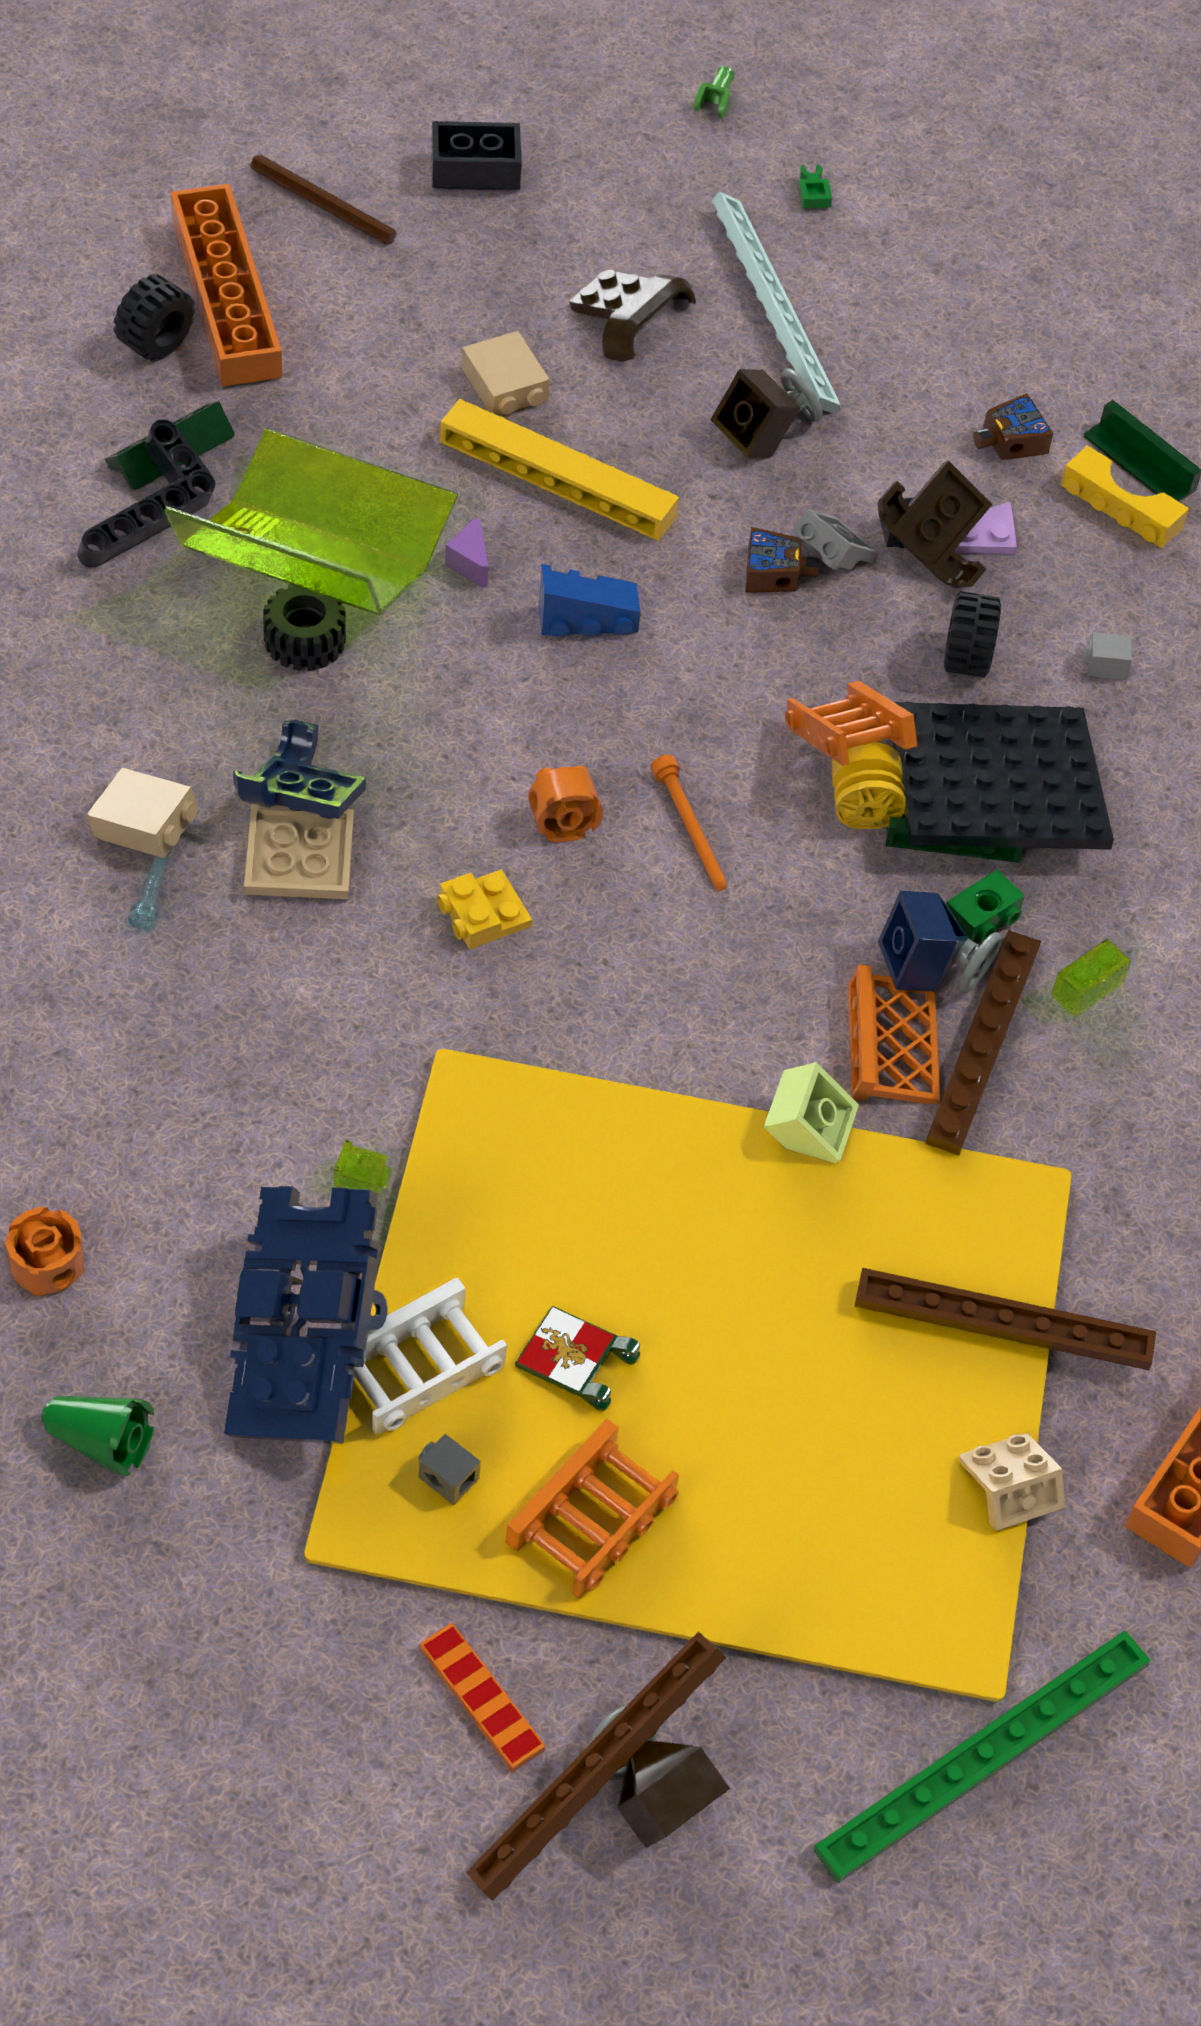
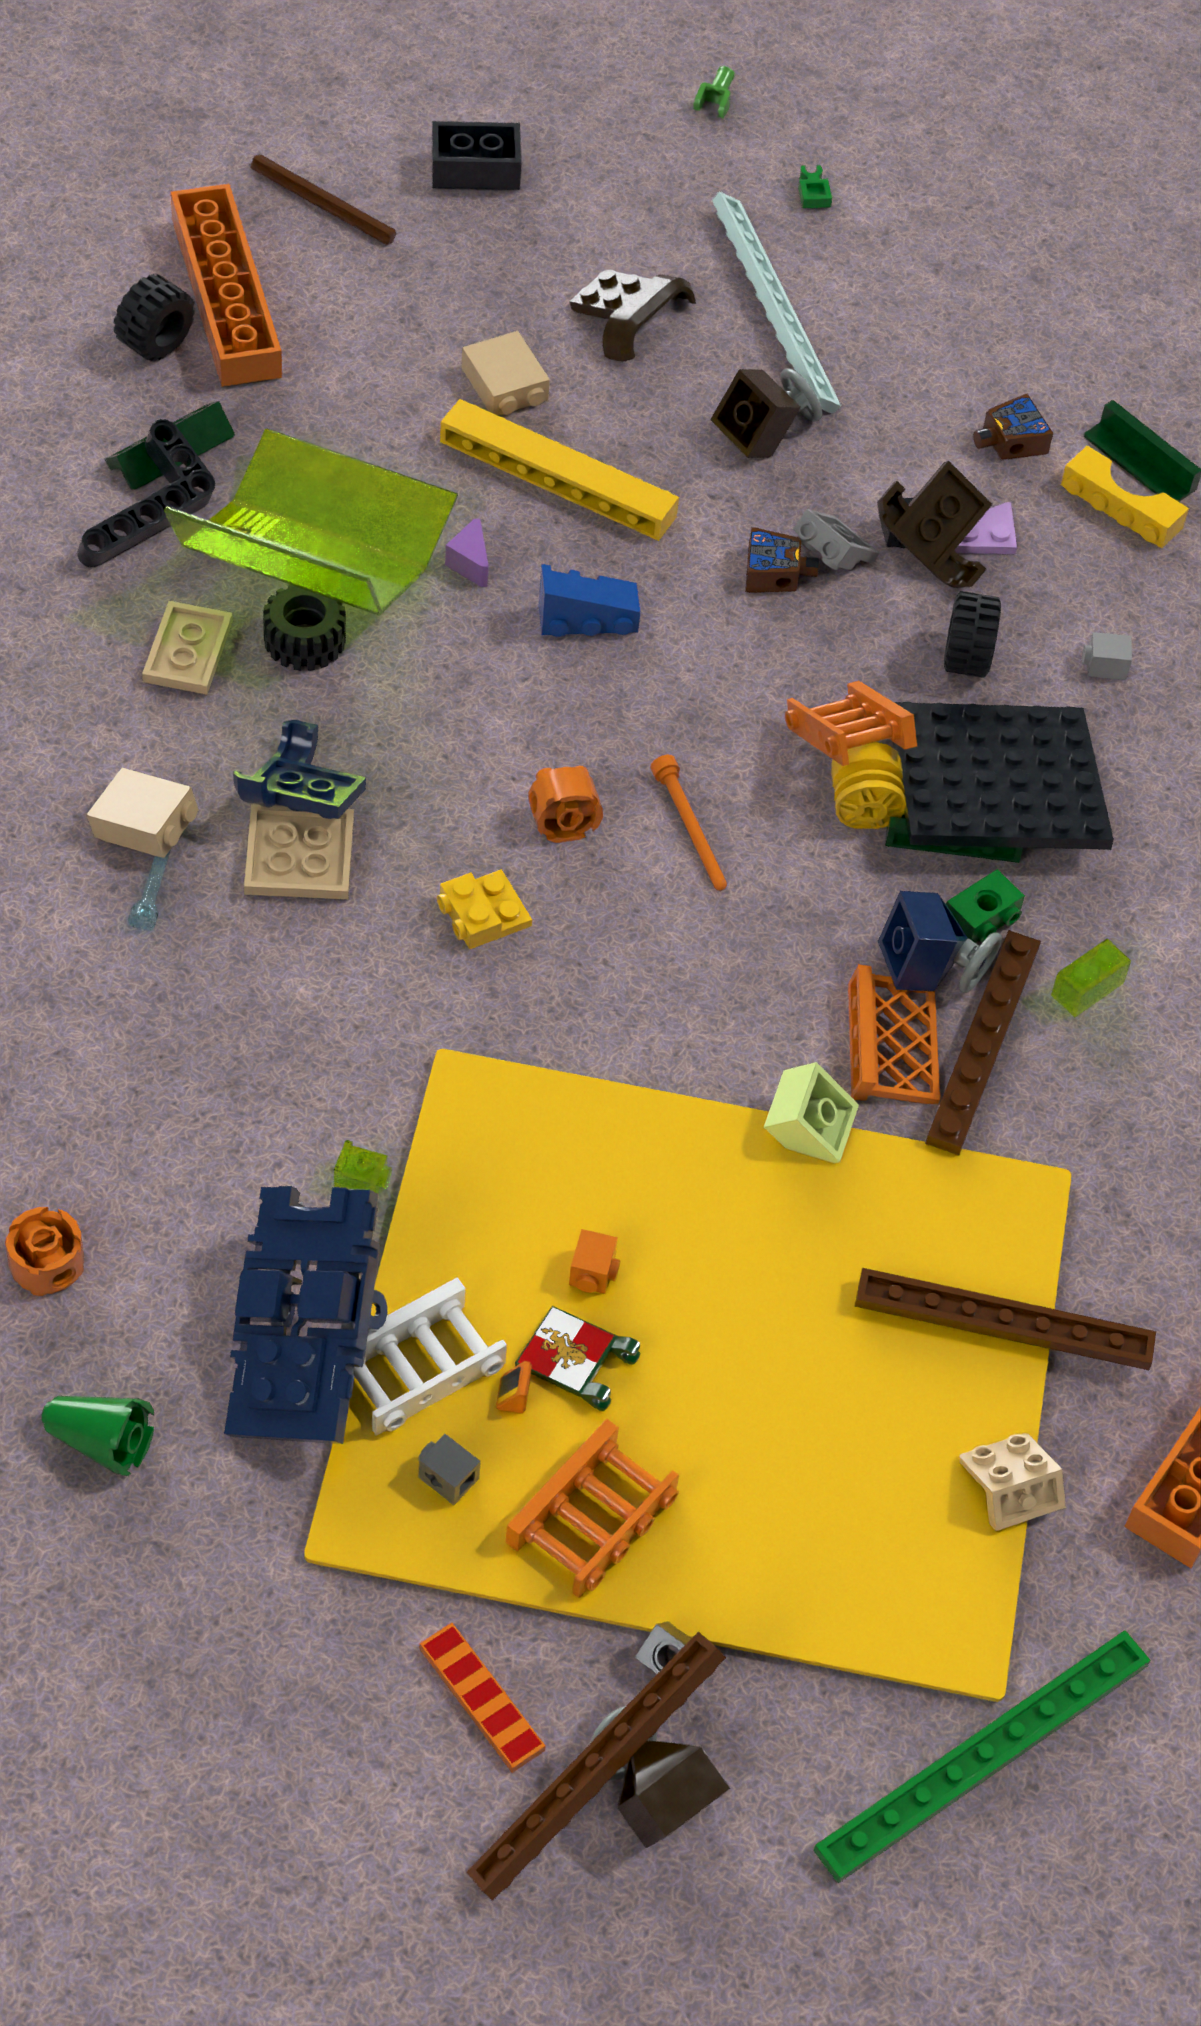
(187, 647): none -> tan plate
(514, 1388): none -> orange slope
(594, 1262): none -> orange brick
(654, 1650): none -> brick

